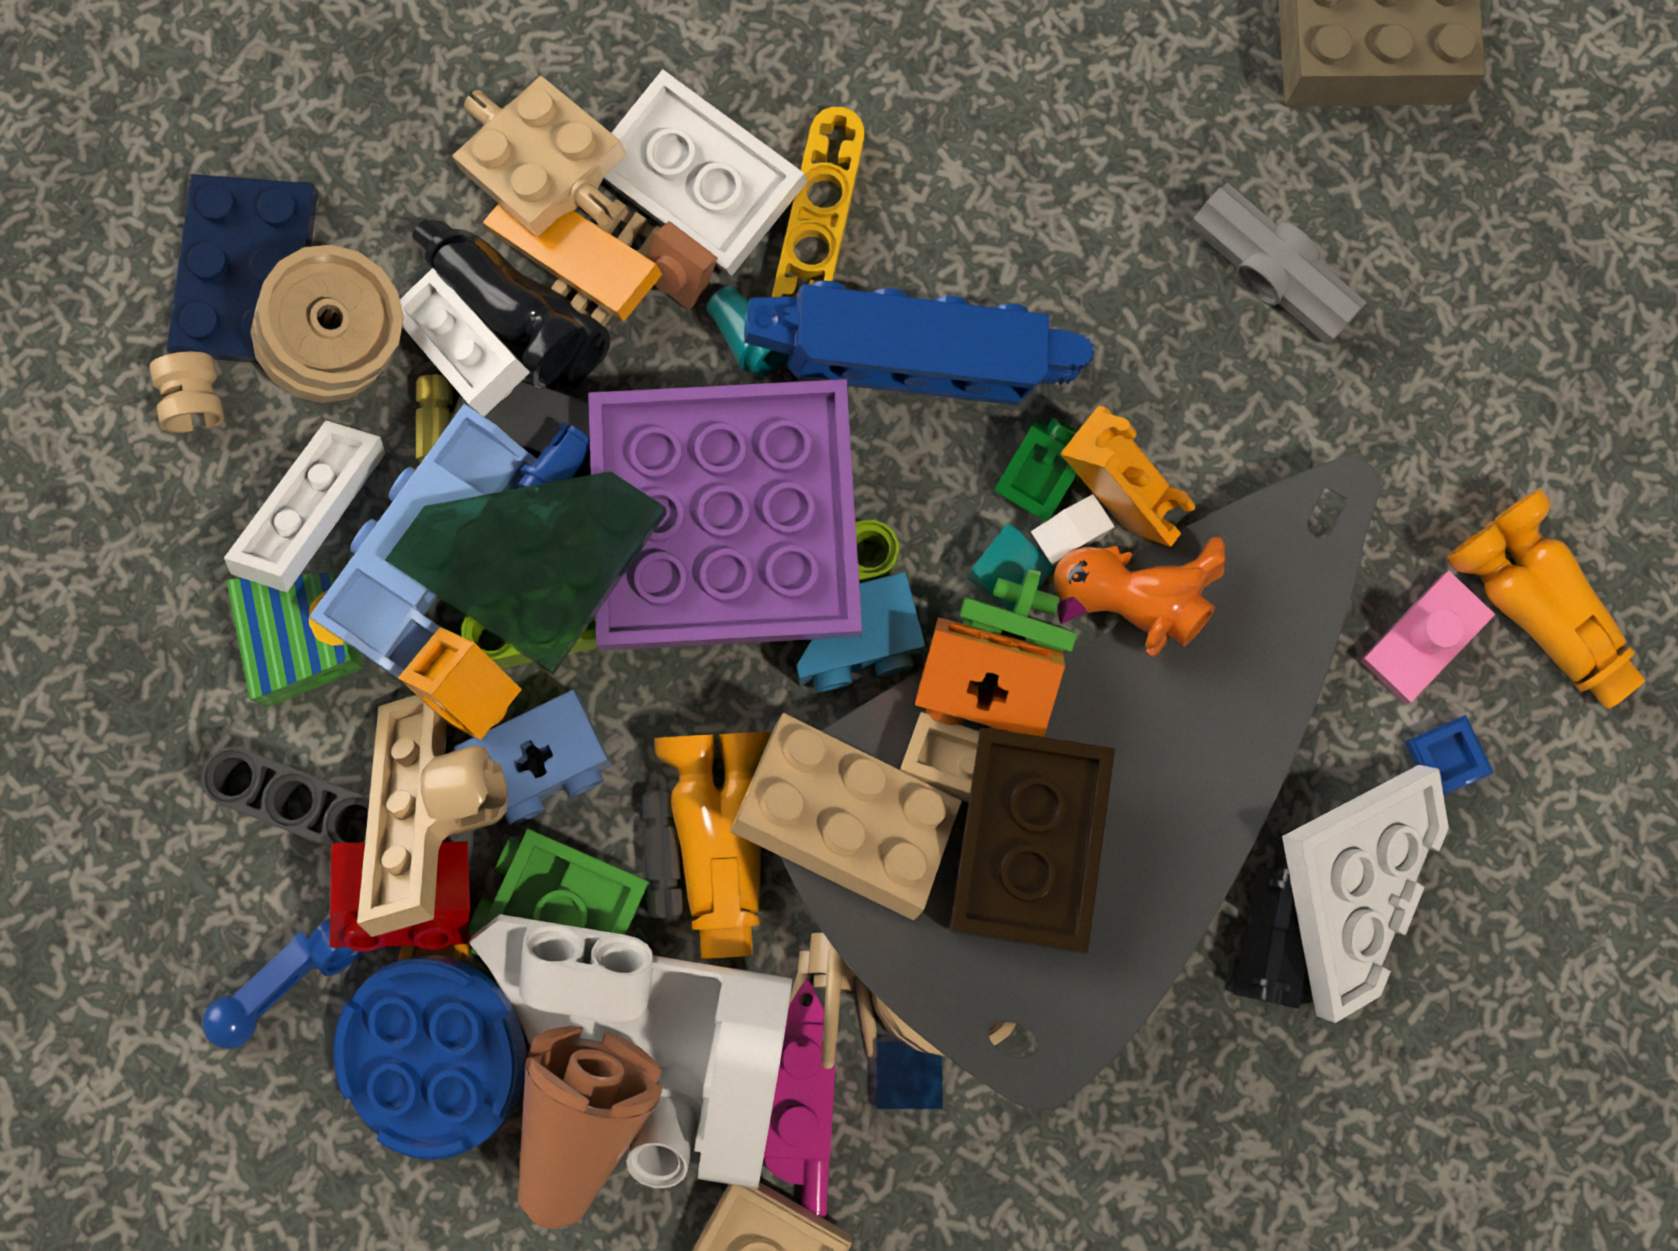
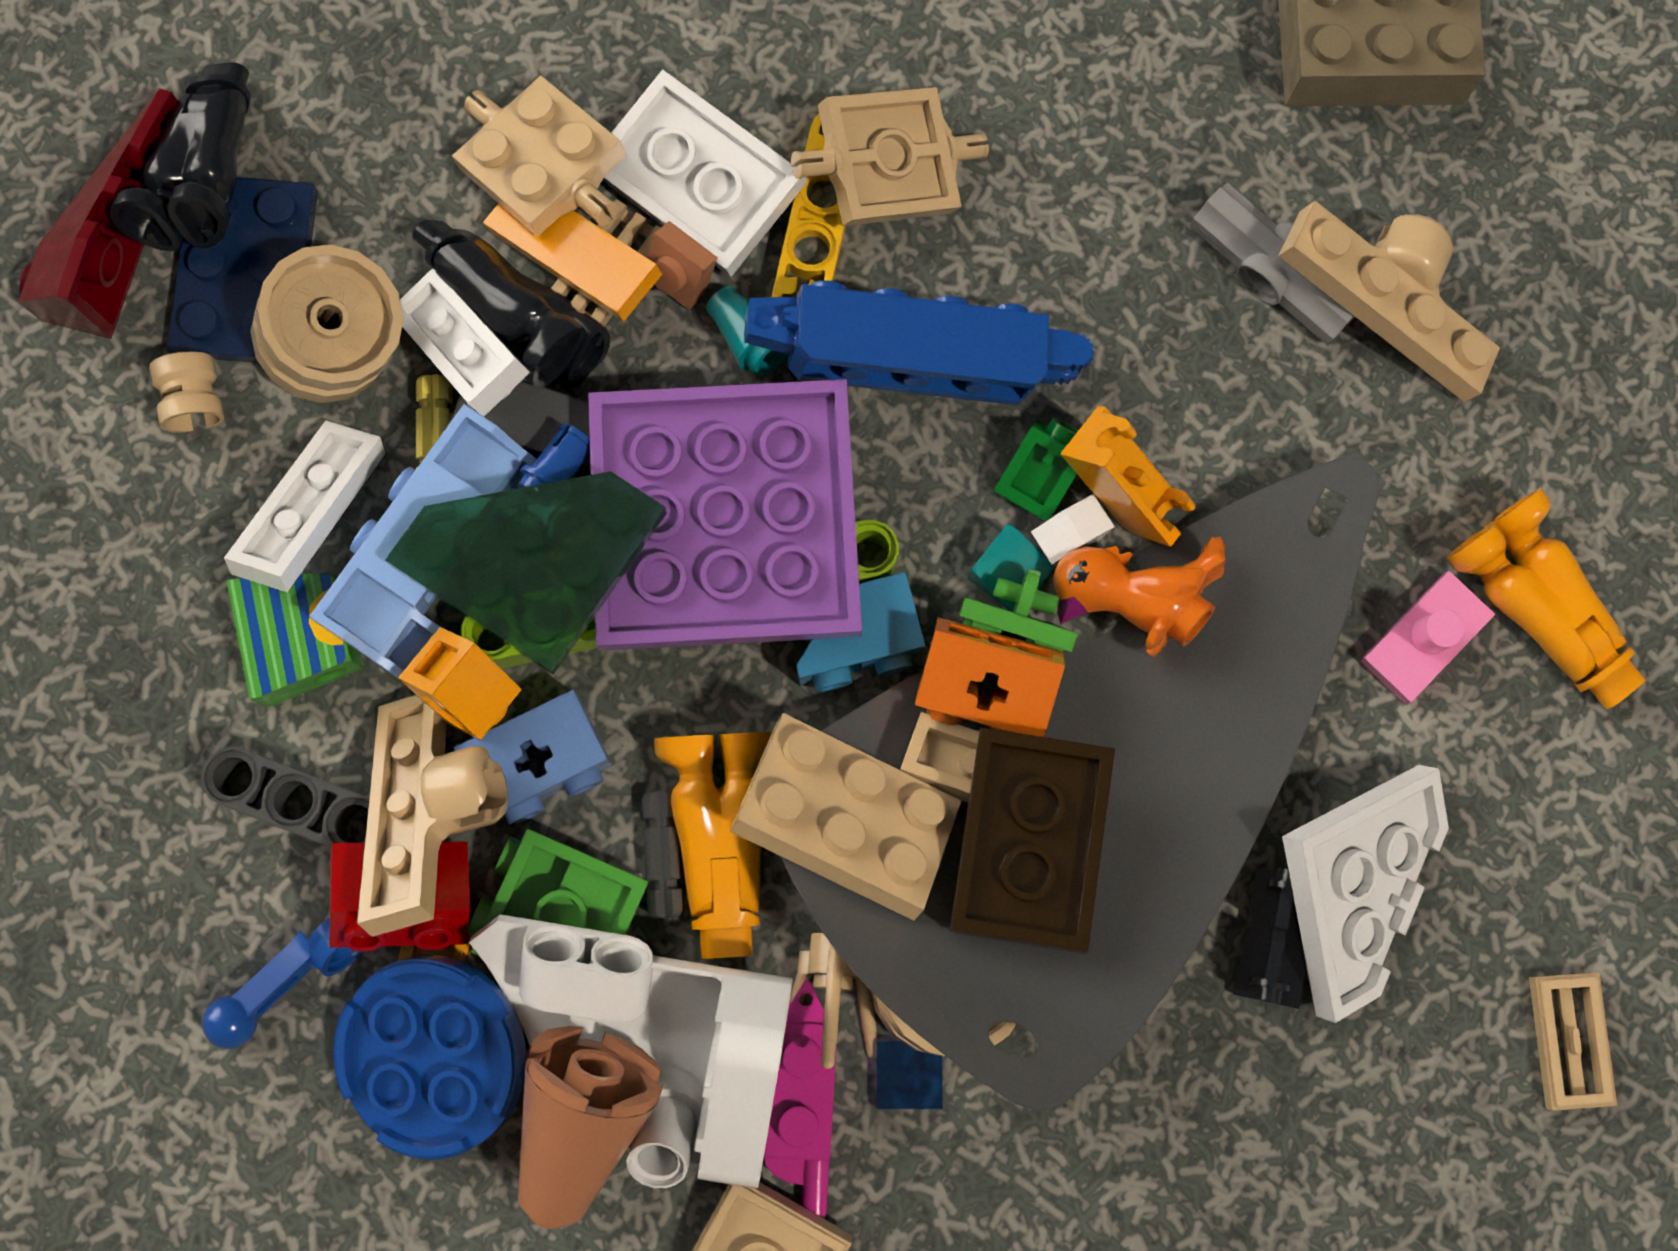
(84, 259): none -> dark red wedge
(191, 167): none -> black piece
(889, 155): none -> tan plate
(1395, 291): none -> tan plate
(1453, 751): blue tile -> none
(1548, 1043): none -> tan tile

